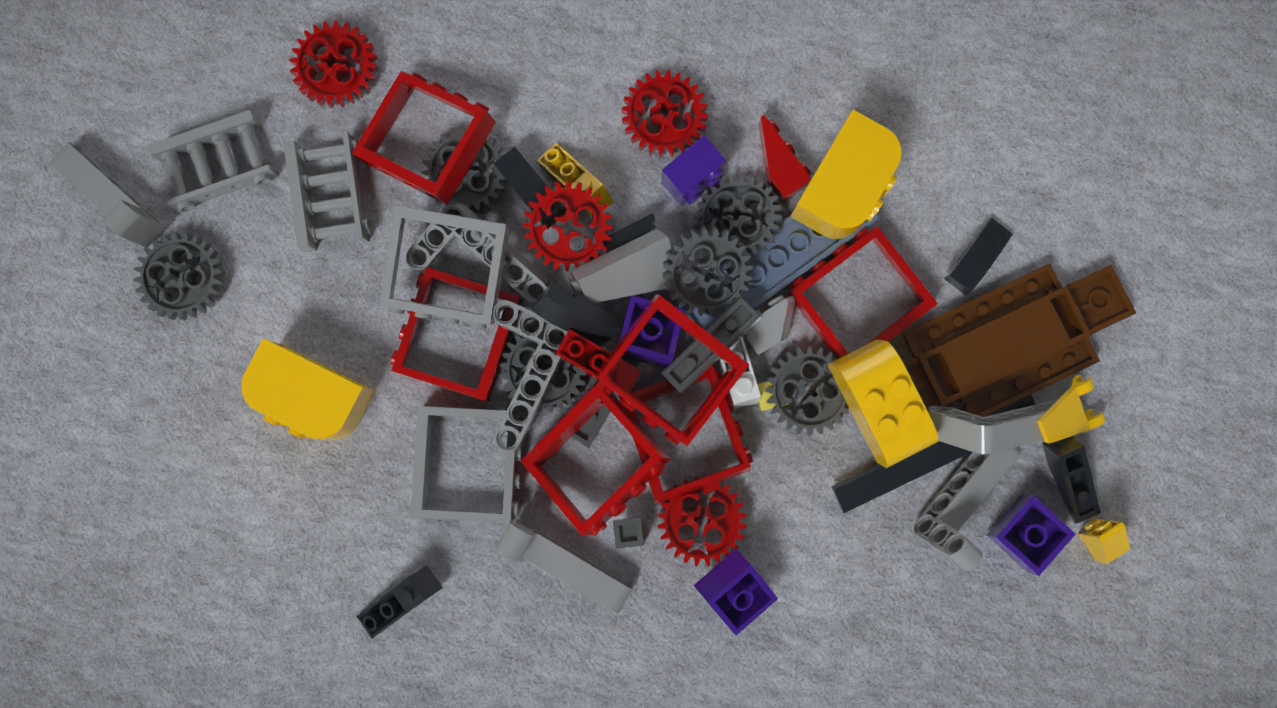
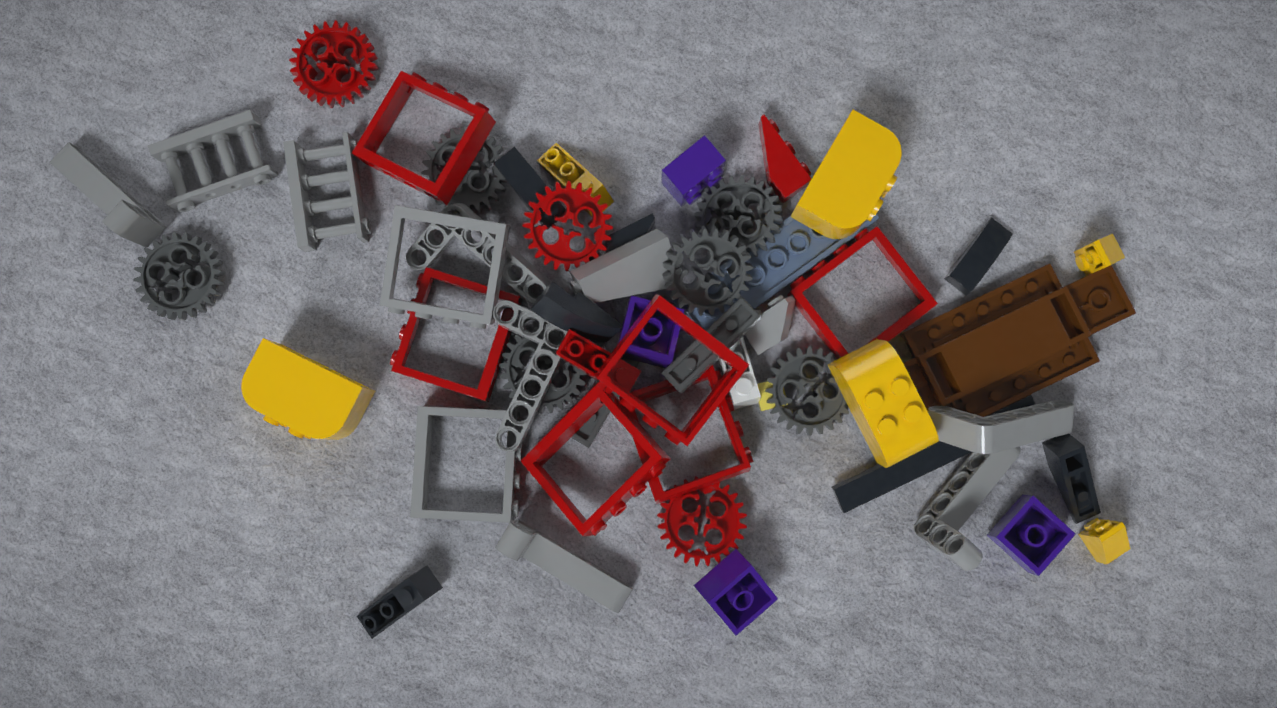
(628, 532): dark grey panel -> none
(660, 90): red gear -> none
(1067, 414): yellow flag -> none
(1098, 255): none -> yellow slope

